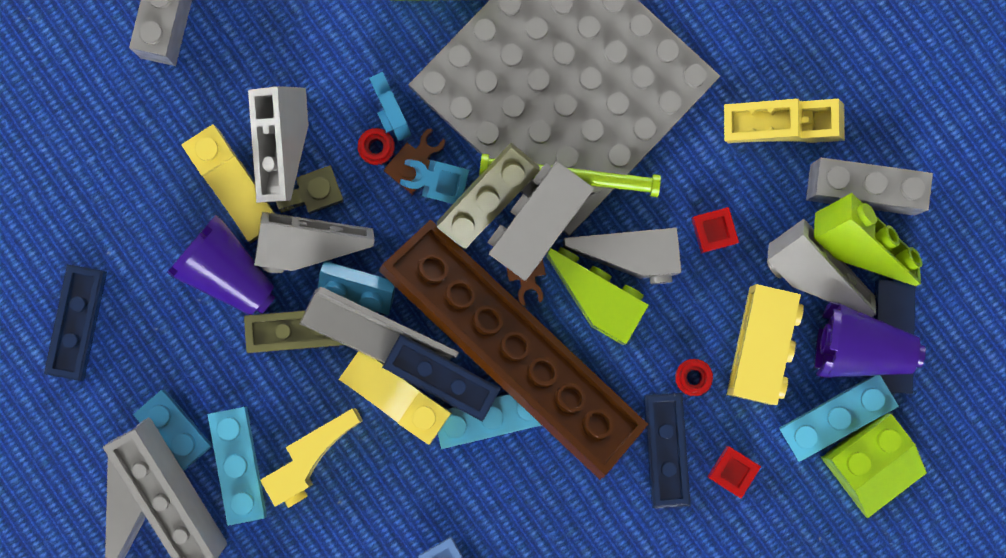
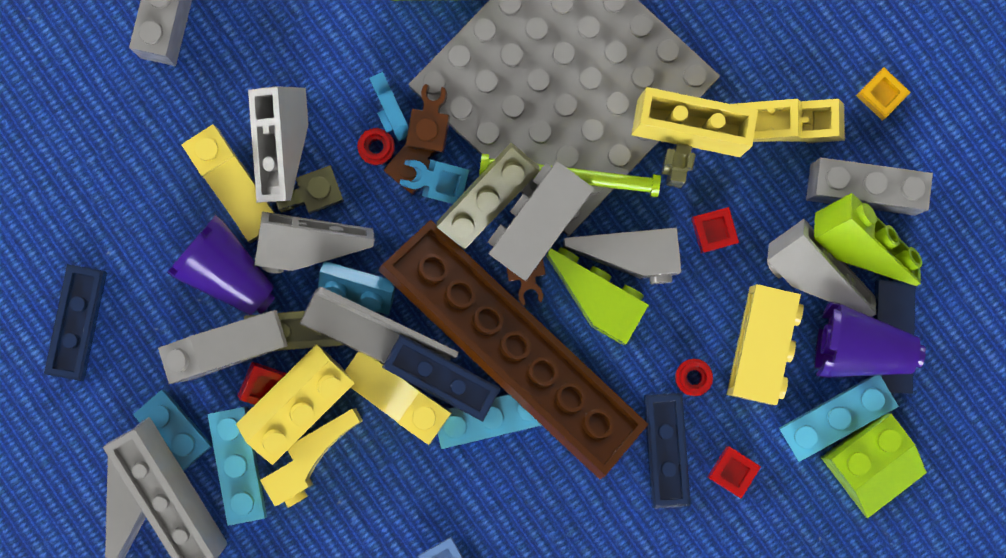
(222, 347): none -> light grey slope
(258, 382): none -> red plate
(294, 404): none -> light yellow brick
(428, 126): none -> reddish brown plate
(677, 164): none -> olive plate
(694, 122): none -> light yellow brick
(883, 93): none -> yellow tile

